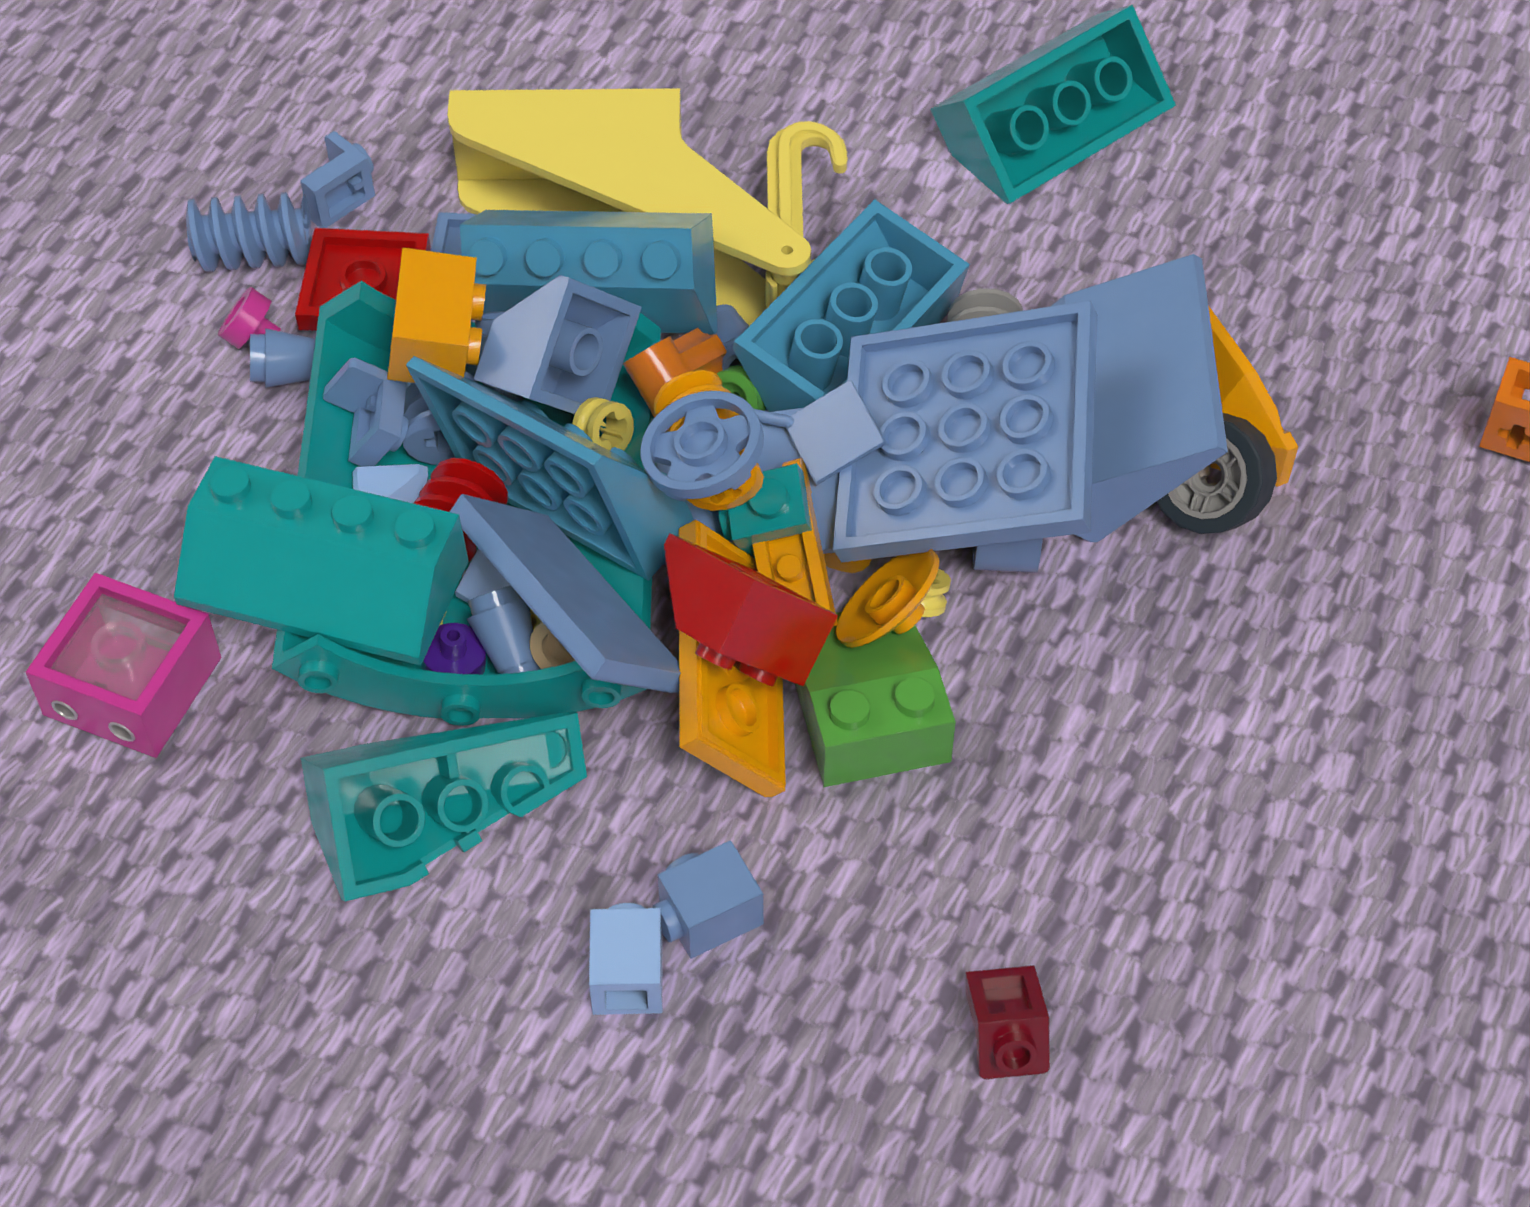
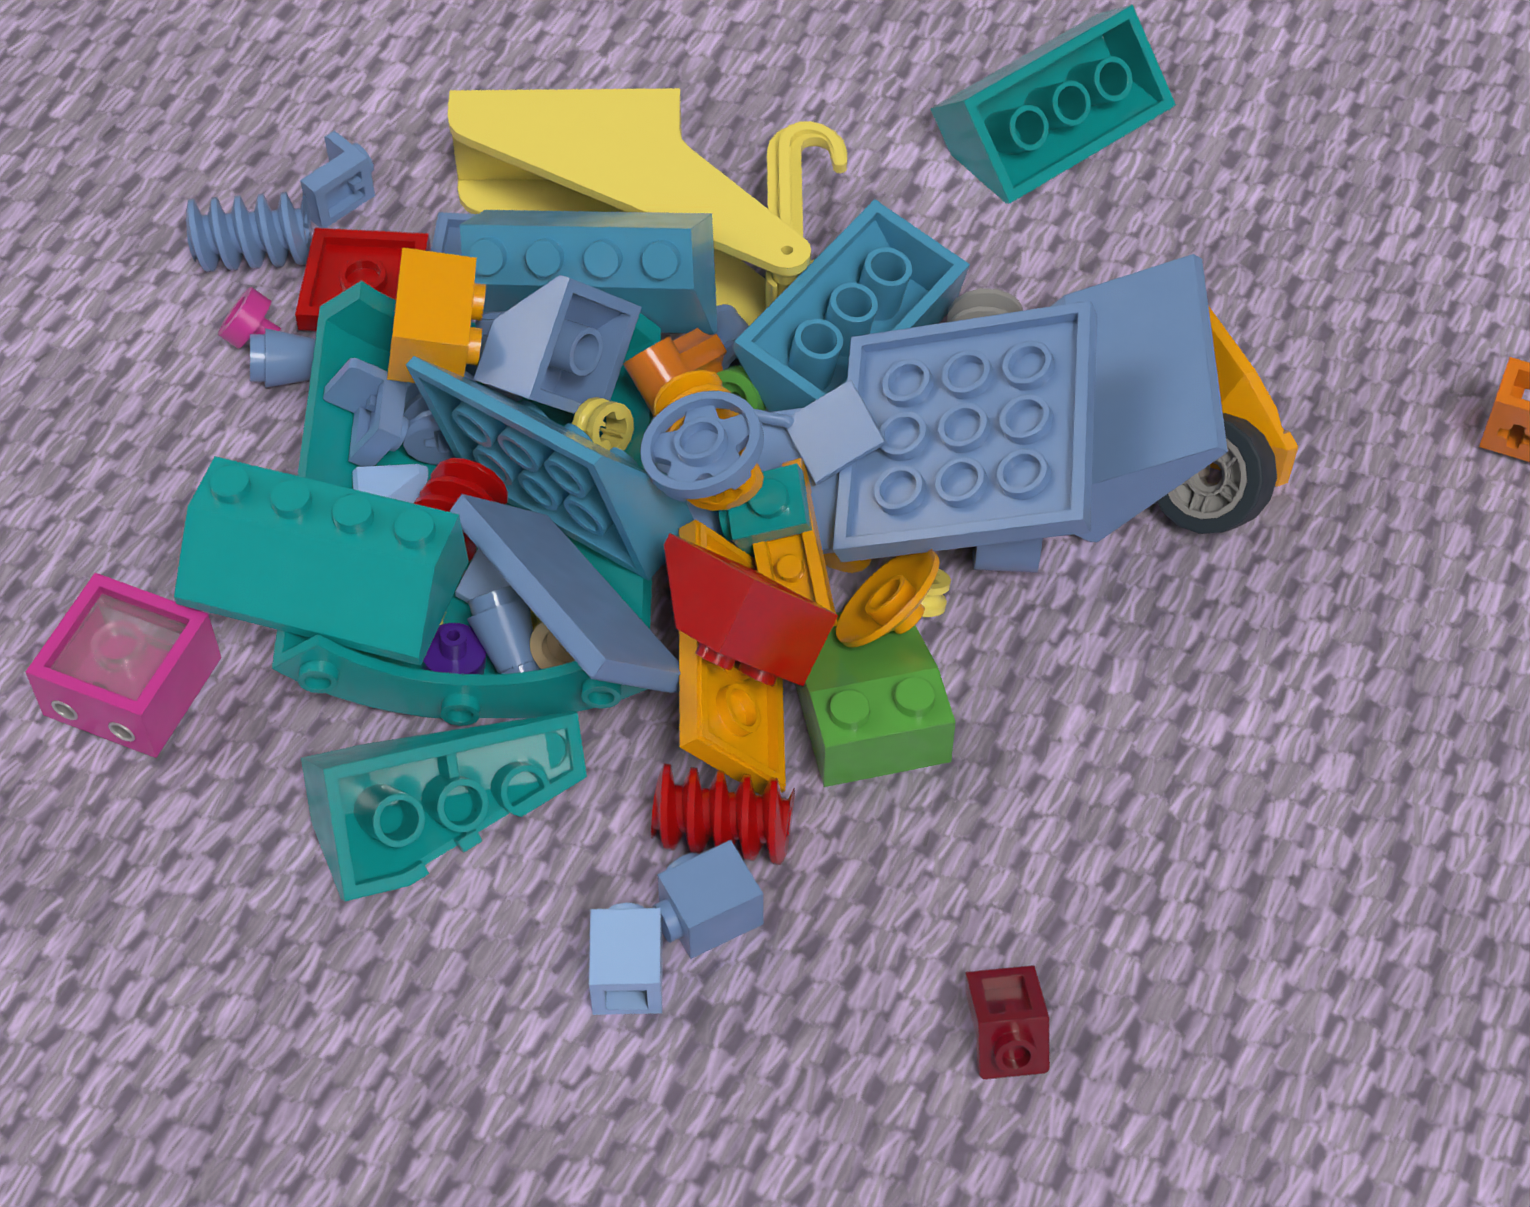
(722, 814): none -> red piece

